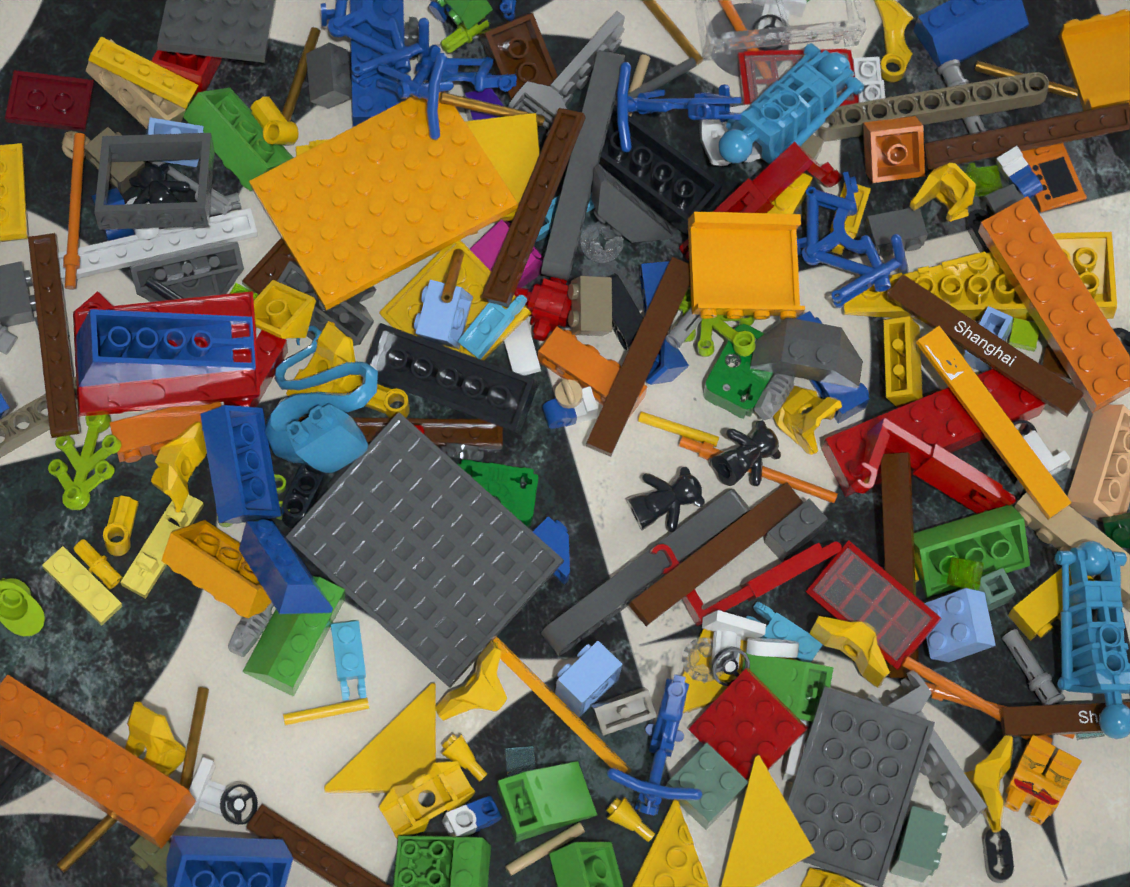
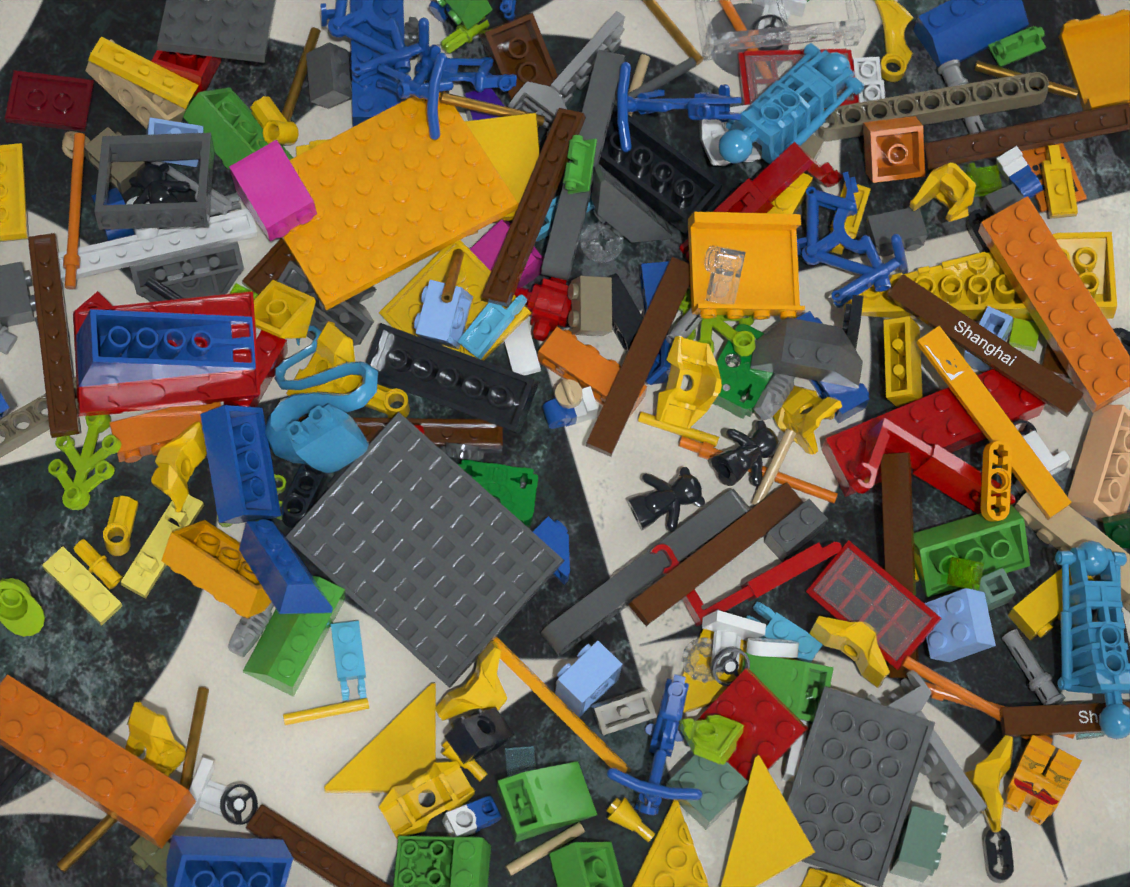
(272, 191): none -> dark pink slope
(478, 734): none -> black brick
(579, 172): none -> bright green hinge
(688, 406): none -> yellow piece
(712, 738): none -> lime plate
(725, 275): none -> clear plate
(774, 467): none -> tan bar
(852, 319): none -> black plate
(1005, 461): none -> light orange beam
(1018, 45): none -> bright green hinge
(1058, 184): none -> yellow hinge

